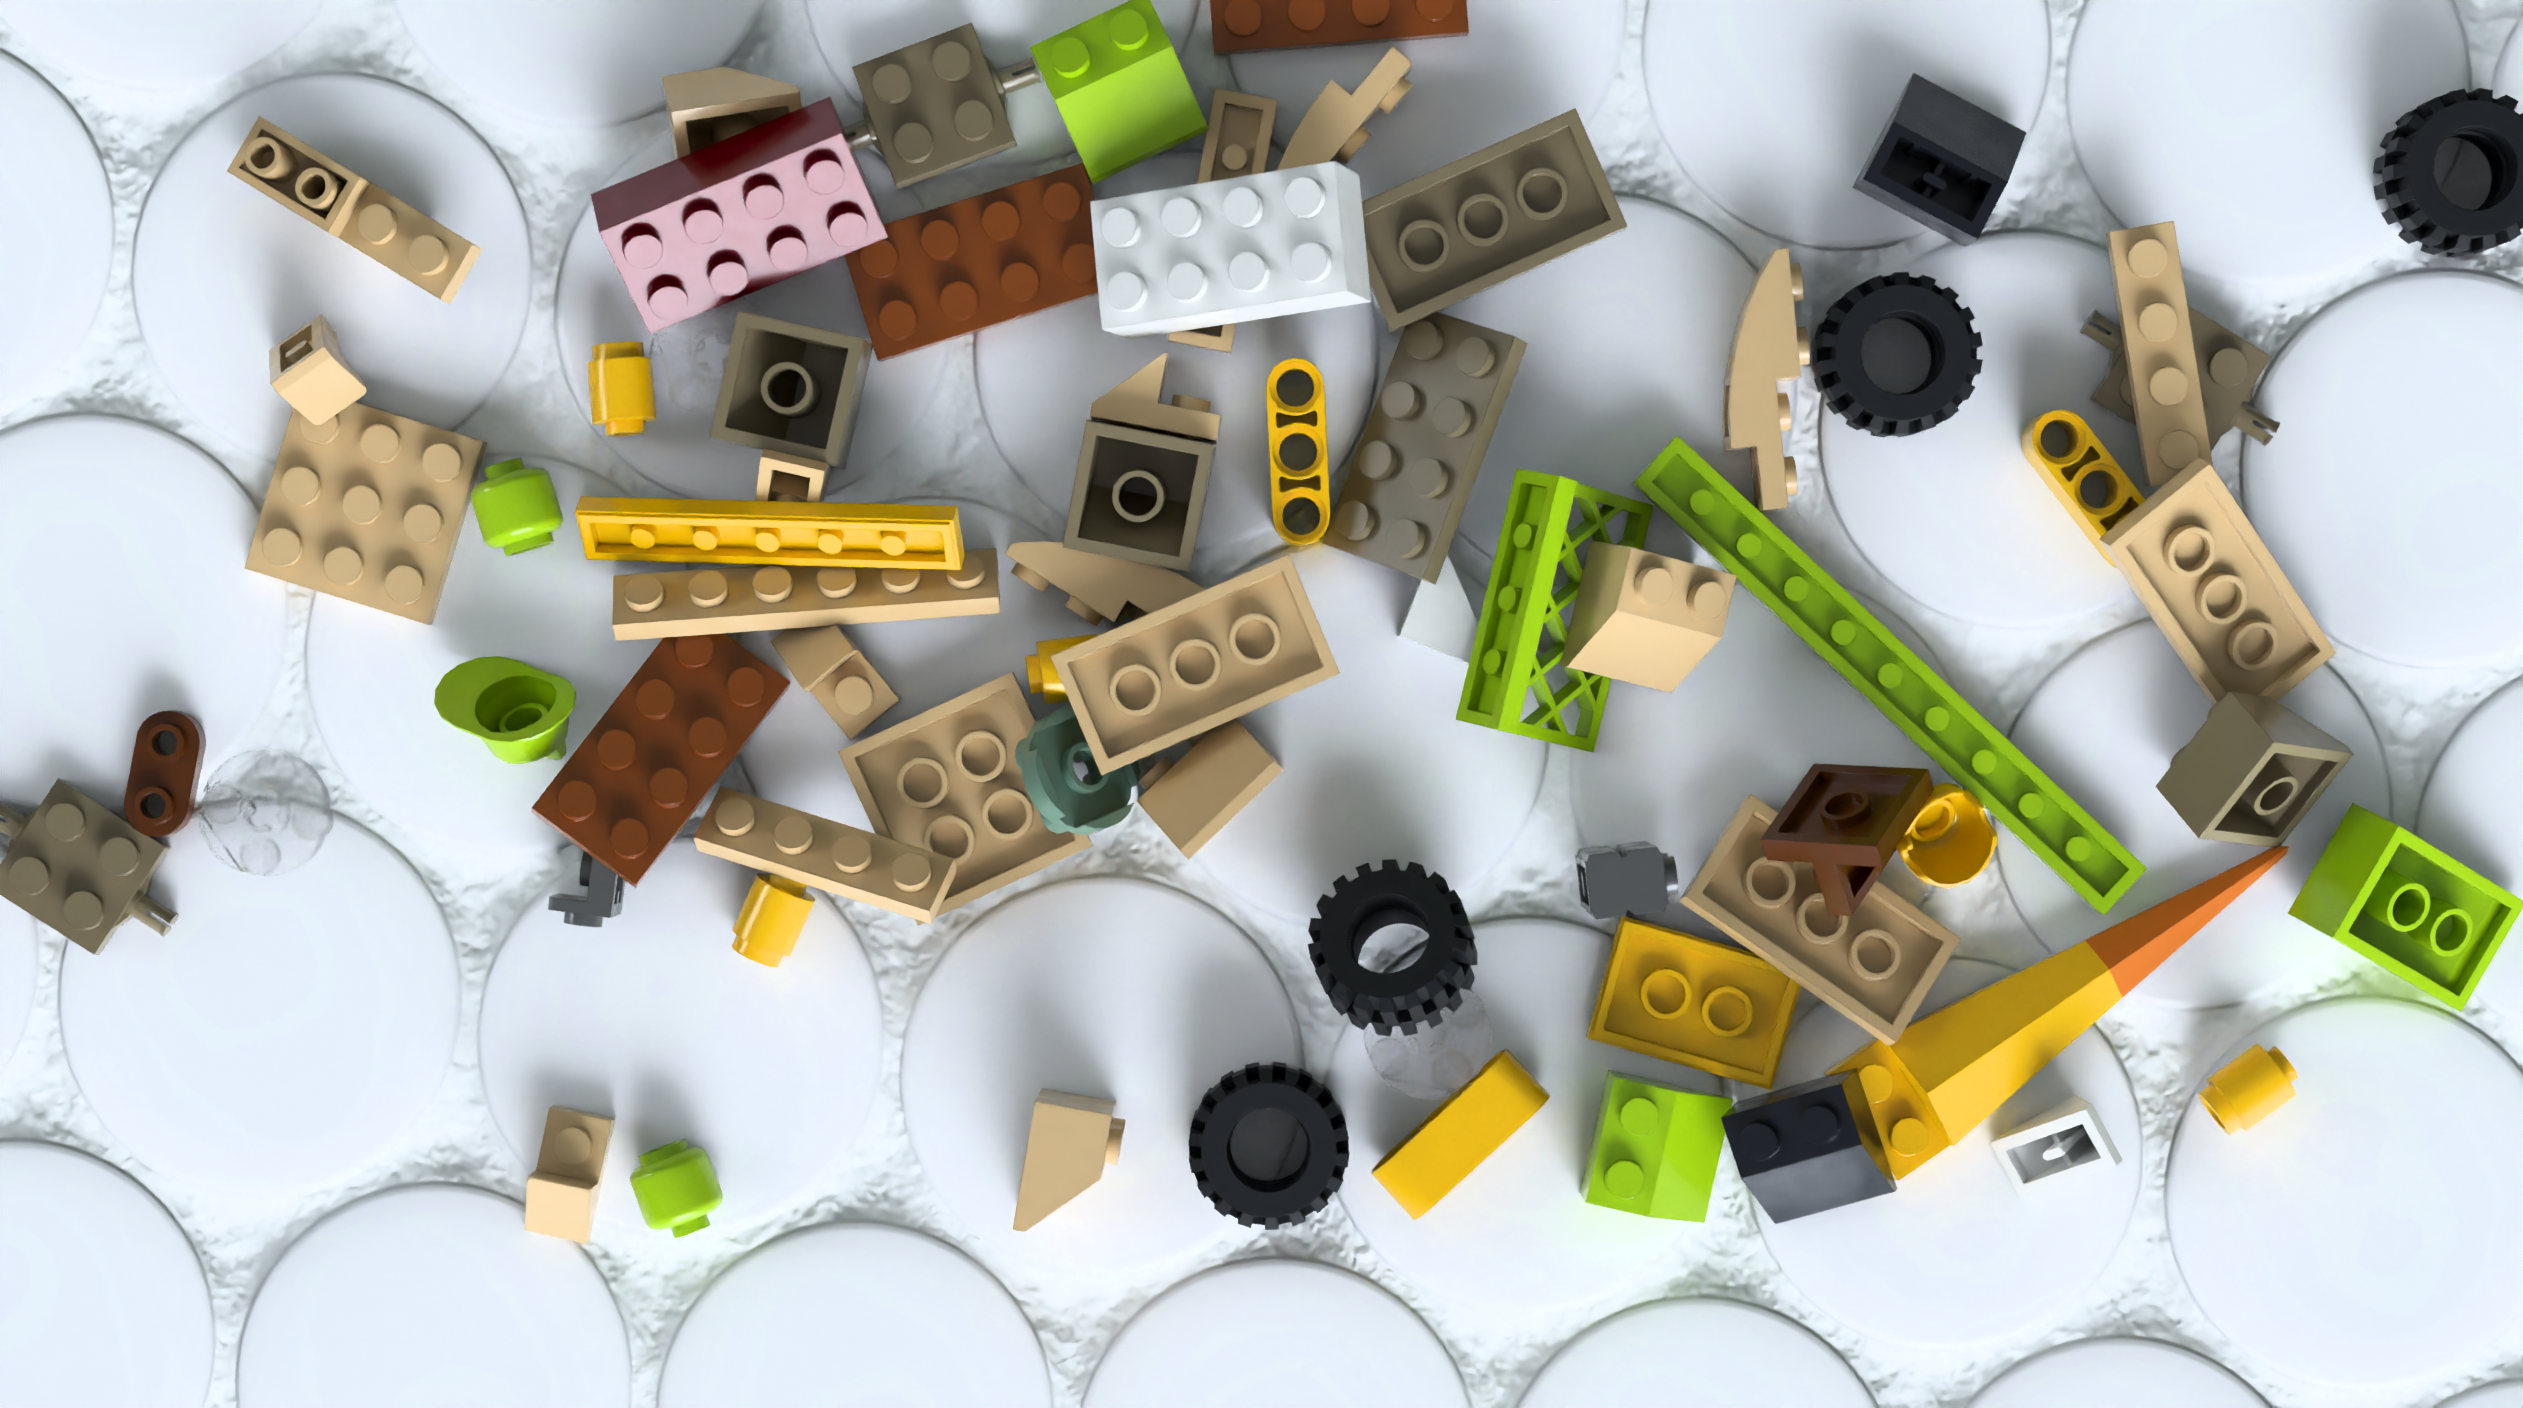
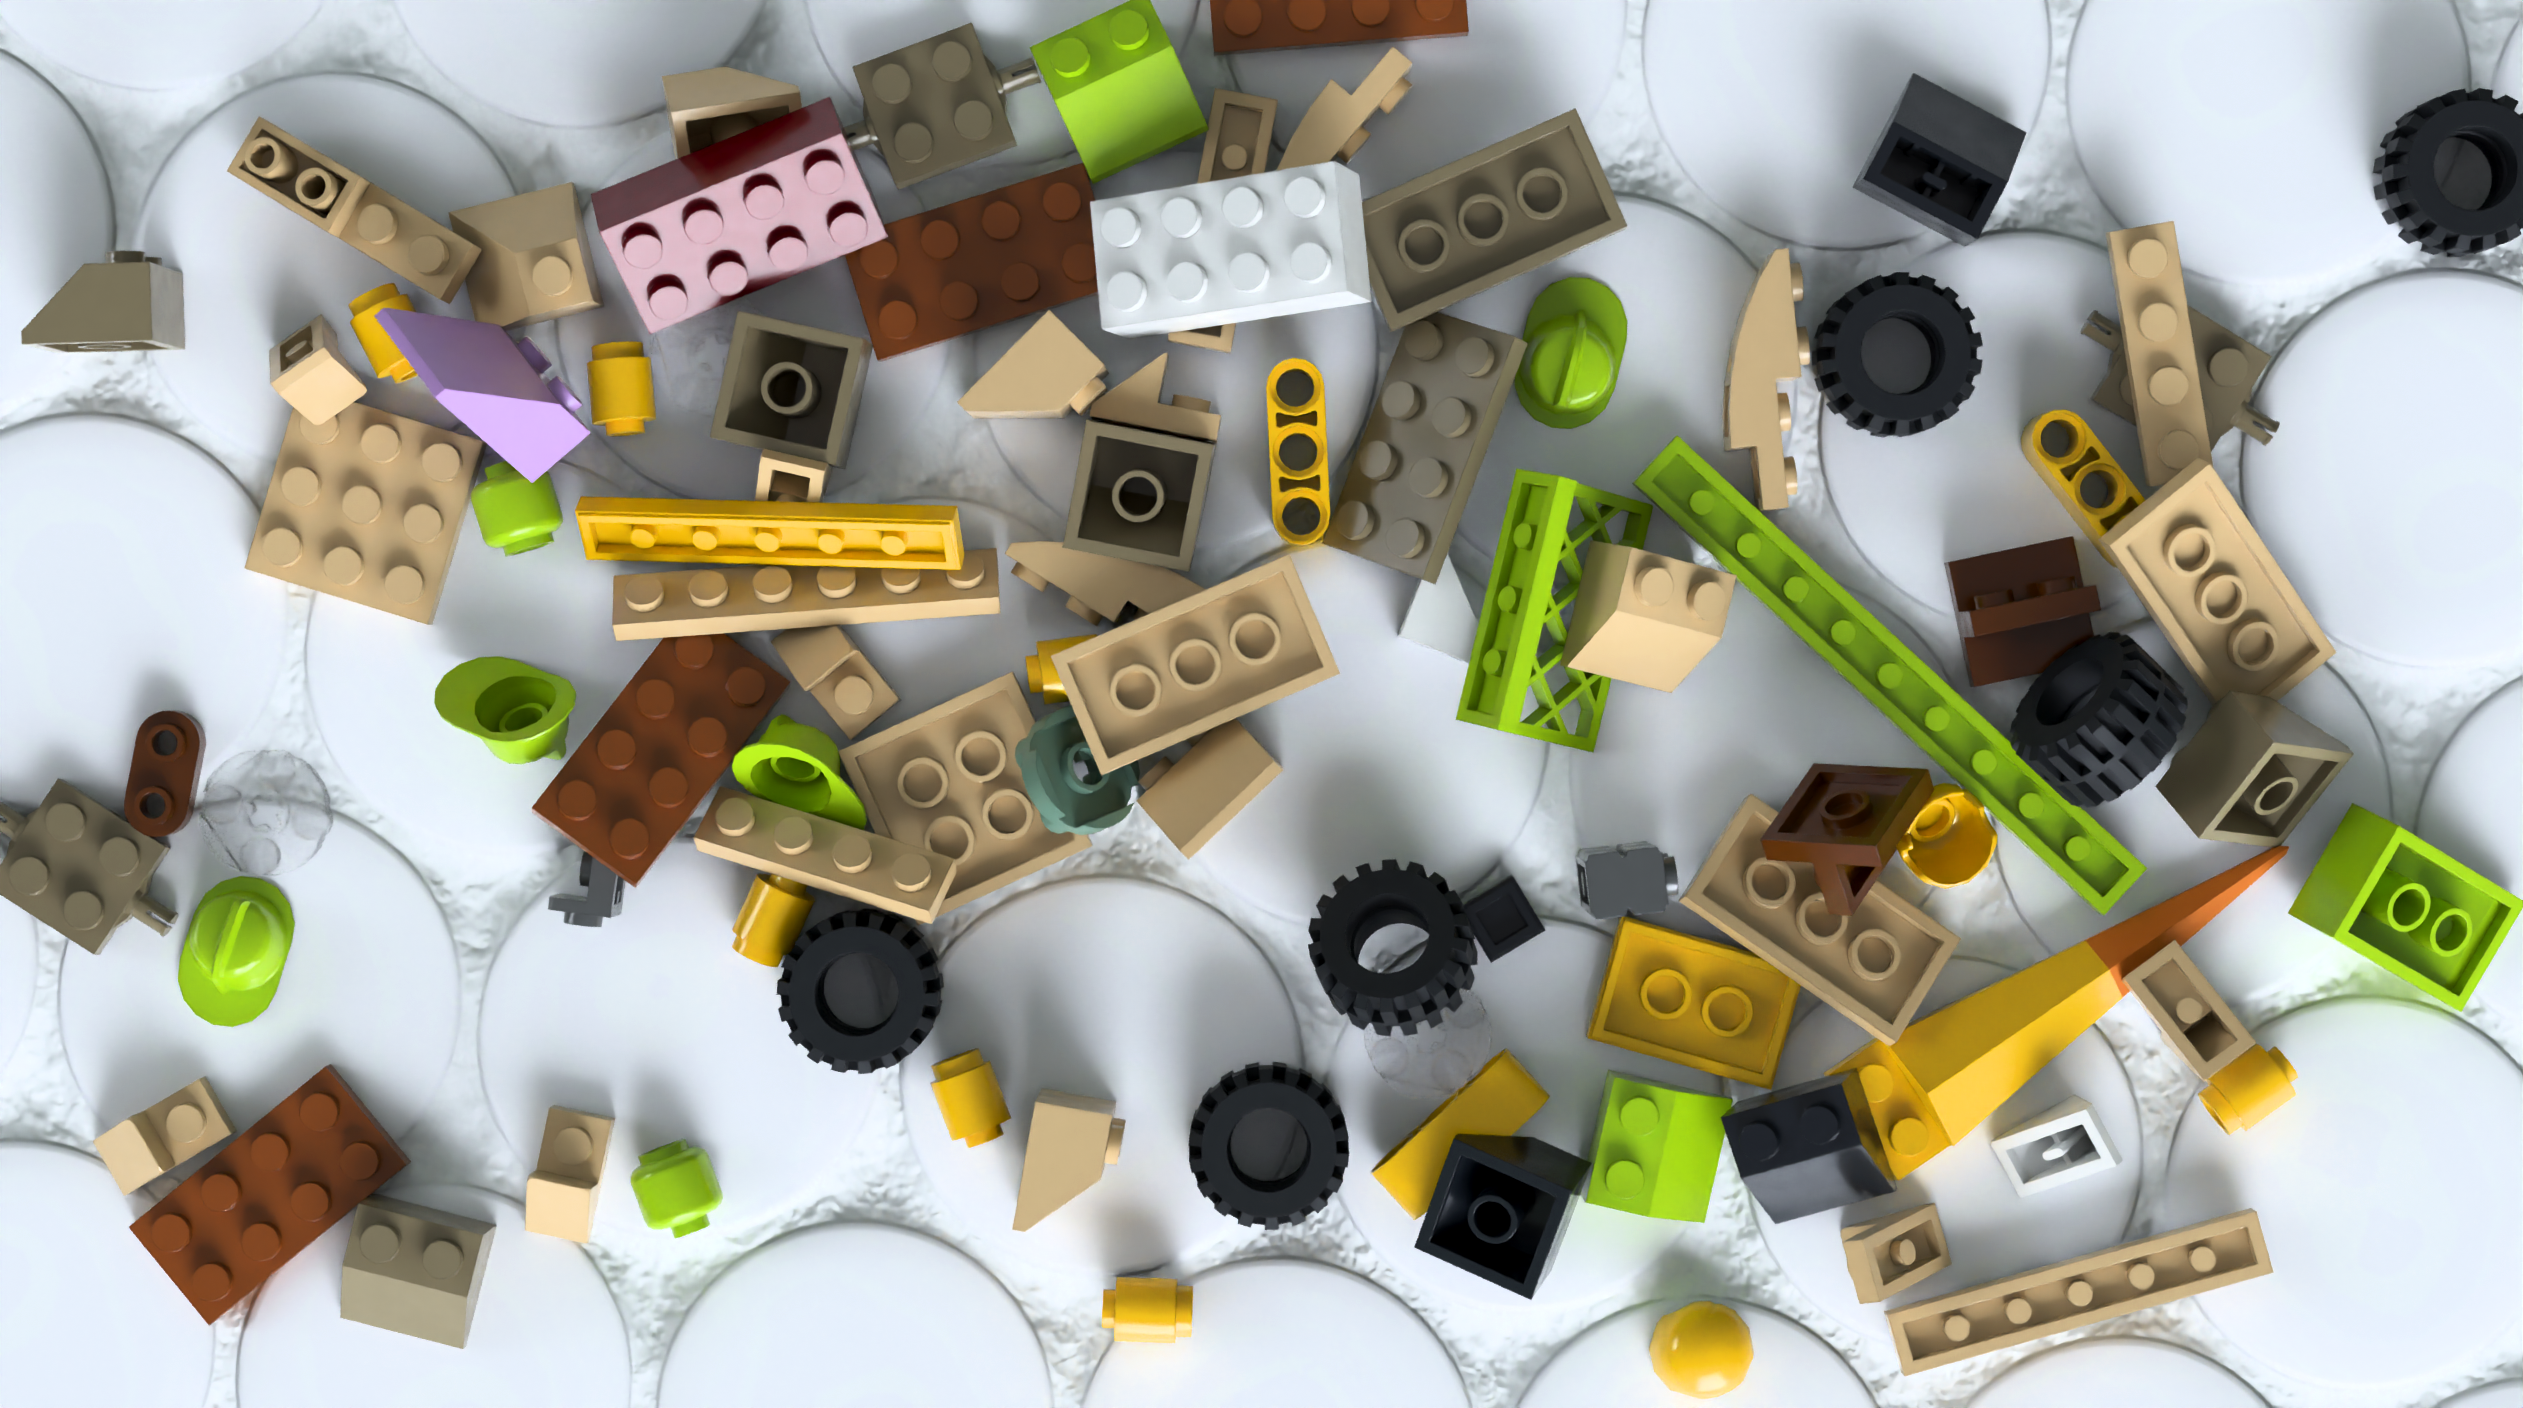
(113, 308): none -> dark tan slope
(164, 1135): none -> tan slope
(236, 951): none -> lime piece
(269, 1194): none -> dark orange plate
(376, 343): none -> yellow brick
(414, 1269): none -> dark tan slope
(491, 386): none -> lavender slope
(531, 260): none -> tan slope
(799, 770): none -> lime piece
(814, 1022): none -> black tyre
(969, 1098): none -> yellow brick
(1039, 377): none -> tan slope
(1148, 1310): none -> yellow brick
(1502, 918): none -> black tile
(1503, 1208): none -> black slope
(1571, 353): none -> lime piece
(1701, 1350): none -> yellow hair
(1894, 1251): none -> tan slope
(2020, 609): none -> reddish brown bracket
(2078, 1291): none -> tan plate
(2098, 719): none -> black tyre
(2188, 1011): none -> tan slope

